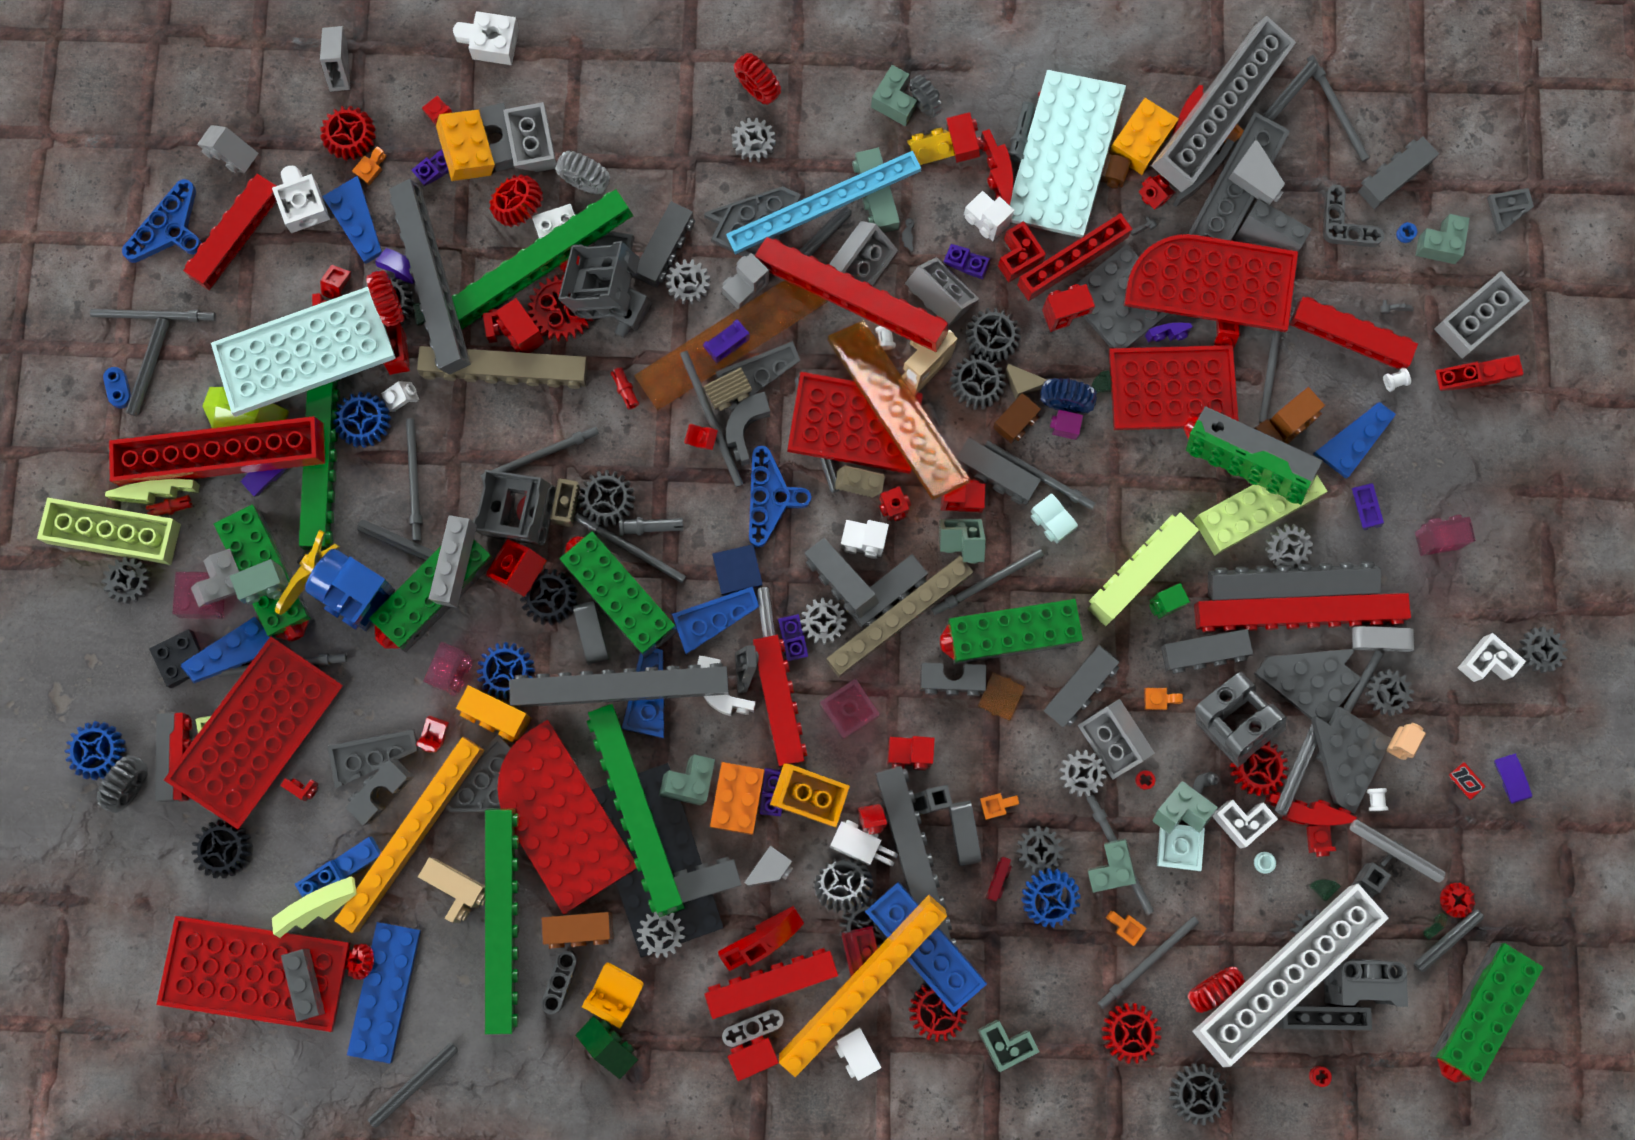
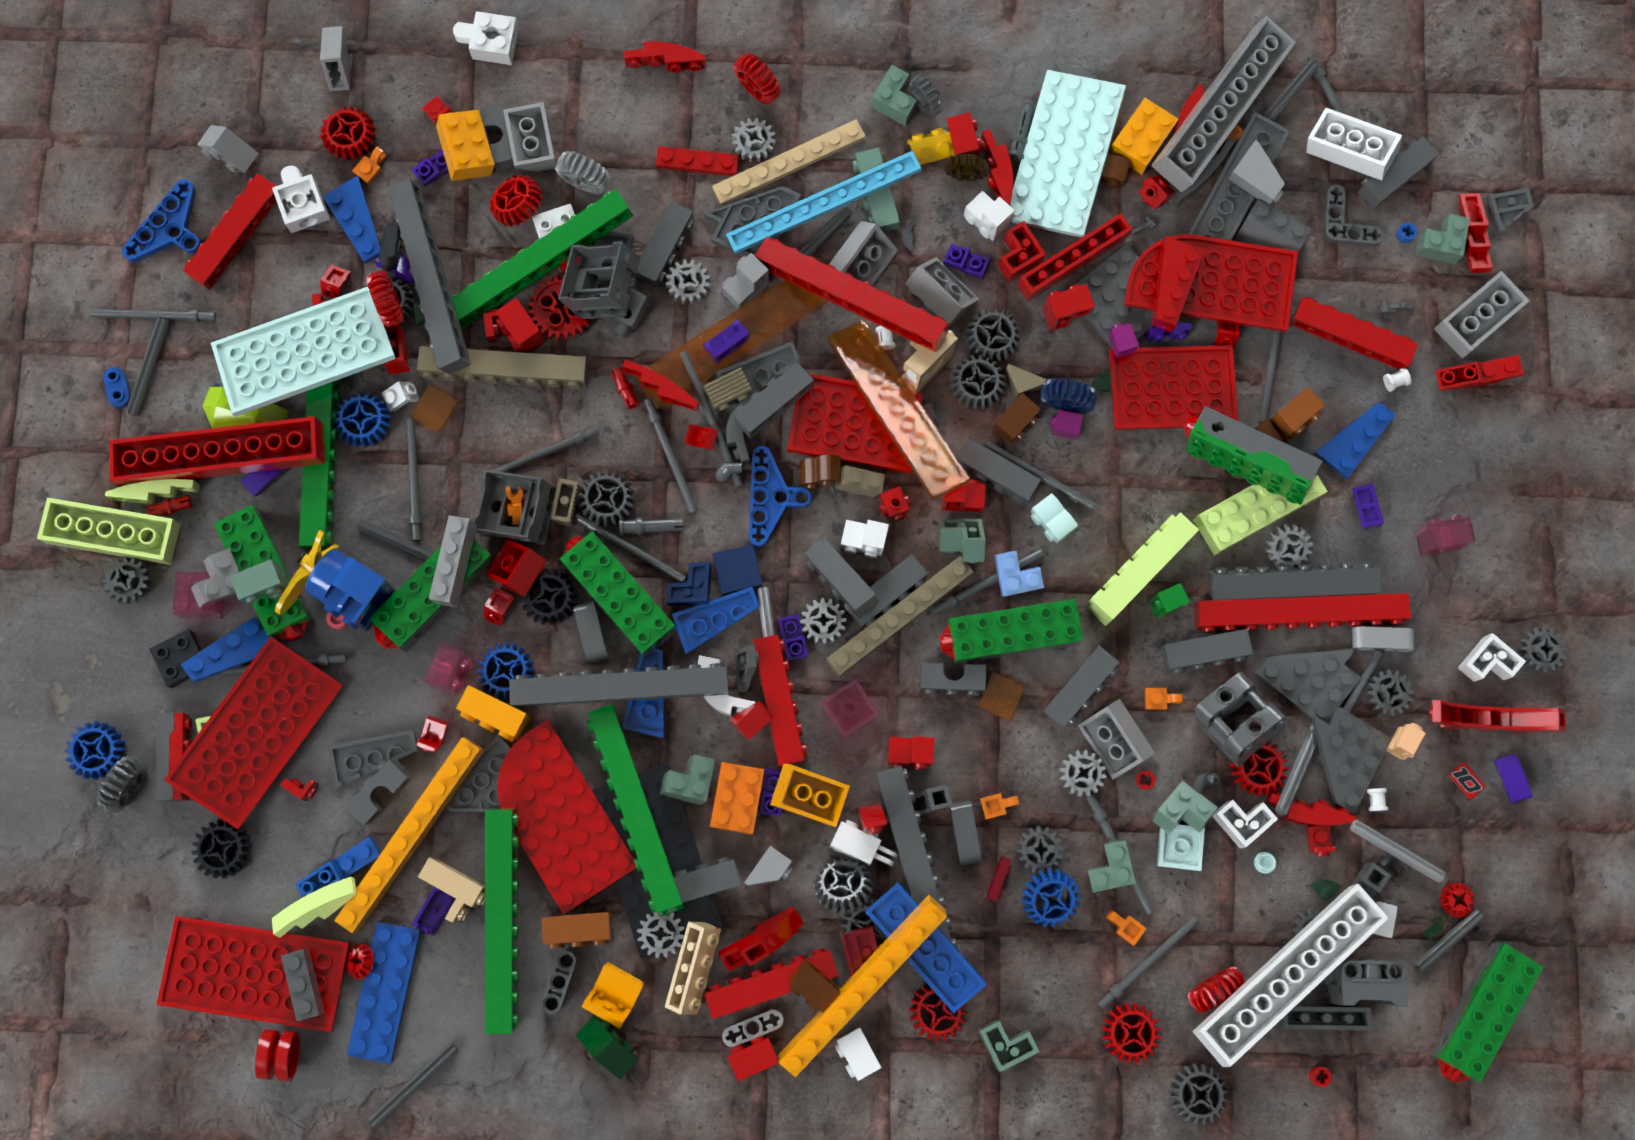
(277, 1055): none -> red wheel
(334, 622): none -> coral tile
(390, 247): none -> black piece
(433, 911): none -> dark purple hinge
(434, 408): none -> clear orange piece
(497, 606): none -> red bracket
(514, 508): none -> orange plate
(655, 419): none -> dark grey bar
(667, 390): none -> red slope
(672, 55): none -> red slope
(692, 968): none -> tan brick
(694, 591): none -> dark blue plate
(697, 161): none -> red plate
(727, 469): none -> dark grey arm
(751, 720): none -> red slope
(773, 400): none -> dark grey brick
(788, 162): none -> tan plate
(813, 986): none -> reddish brown brick
(820, 471): none -> reddish brown brick
(966, 167): none -> dark brown gear
(1012, 579): none -> light blue plate
(1123, 339): none -> magenta brick
(1175, 276): none -> red wedge
(1354, 143): none -> white brick
(1387, 927): none -> white sticker
(1477, 239): none -> red slope
(1481, 718): none -> red arch

